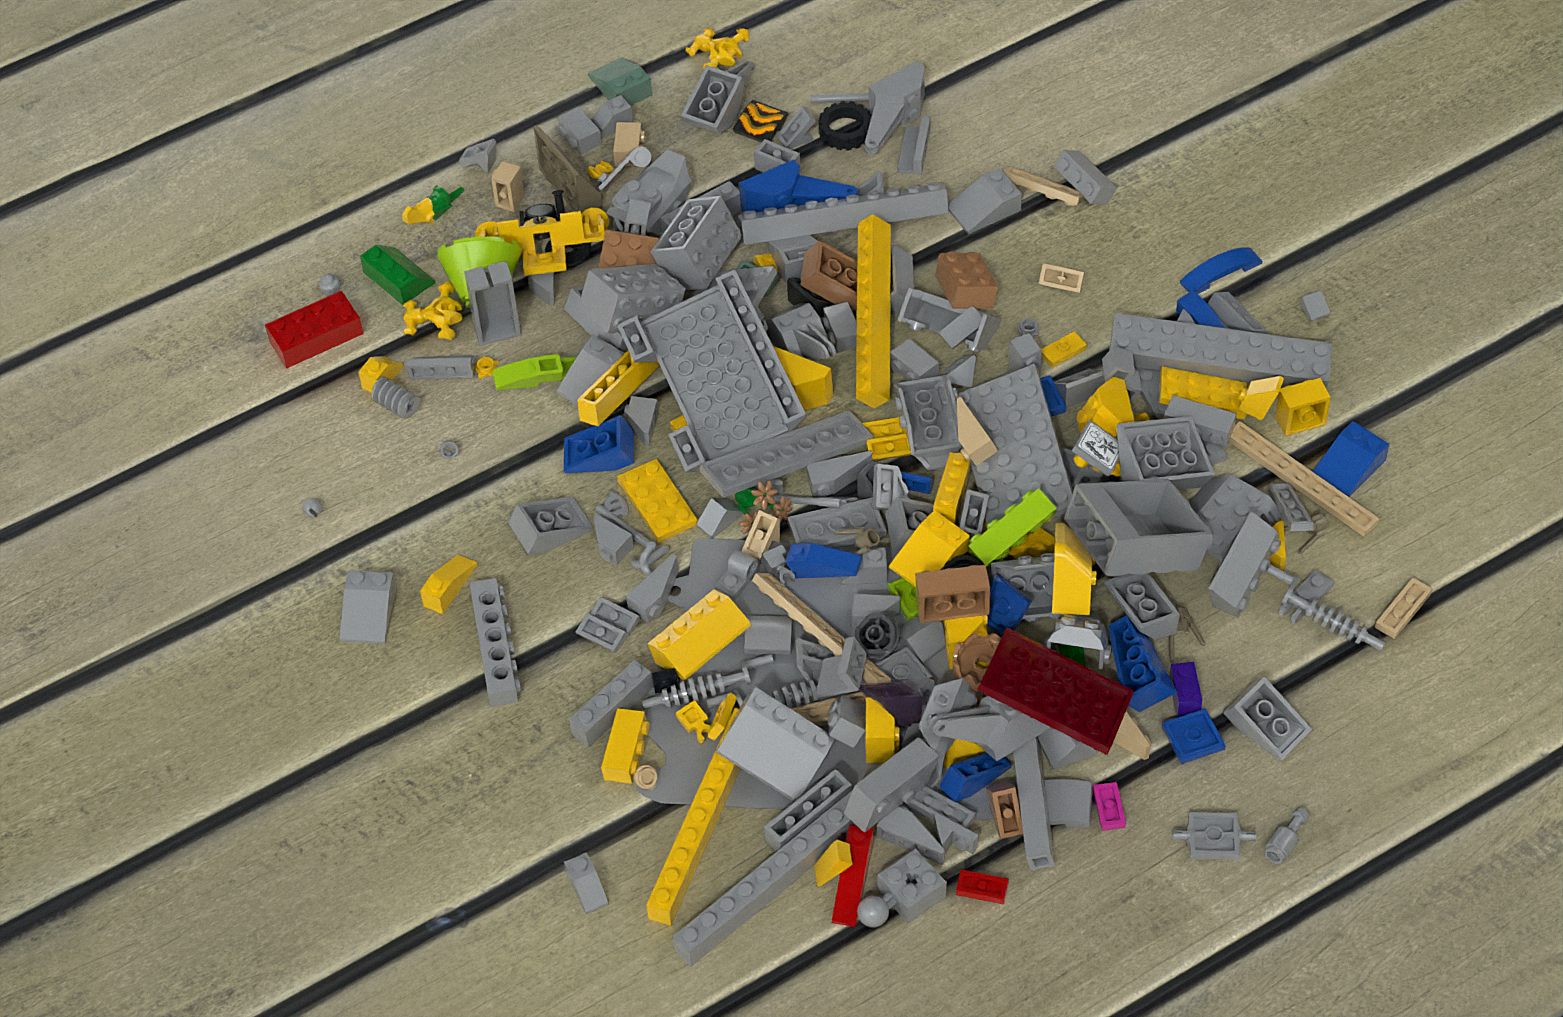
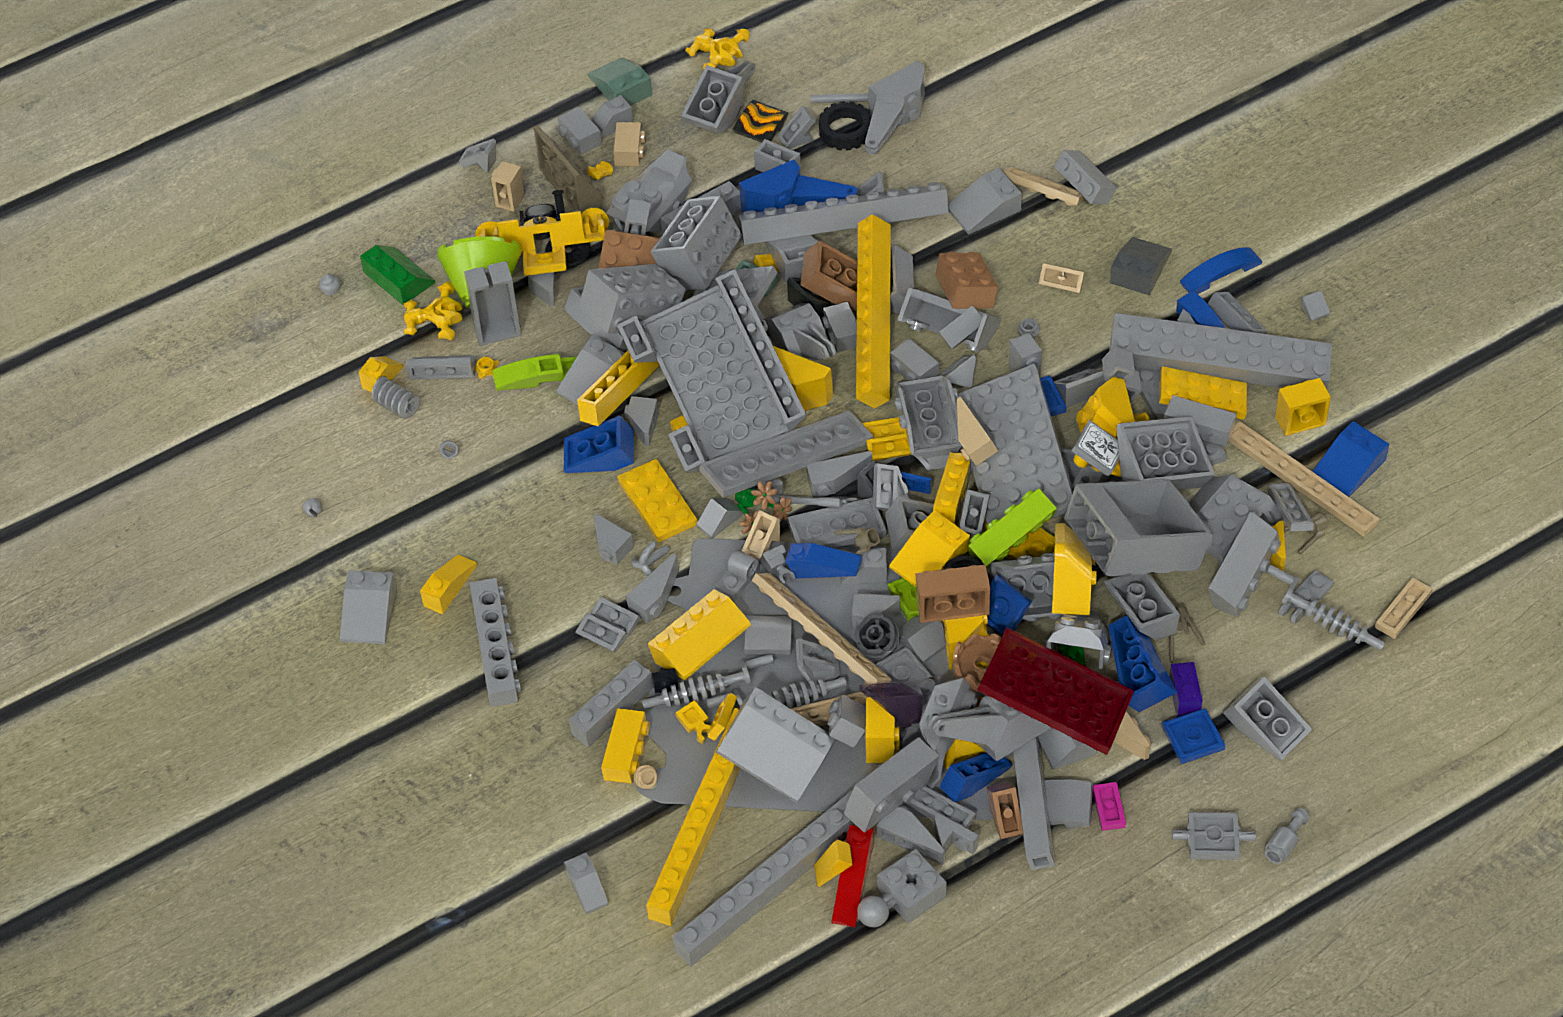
(314, 329): red brick -> none
(431, 207): animal -> none
(548, 524): light grey slope -> none
(605, 512): light grey piece -> none
(637, 157): light grey door -> none
(806, 810): light grey brick -> none
(842, 672): light grey bracket -> none
(914, 148): light grey panel -> none
(982, 887): red plate -> none
(1063, 349): yellow plate -> none
(1139, 265): none -> dark grey slope
(1259, 396): yellow slope -> none

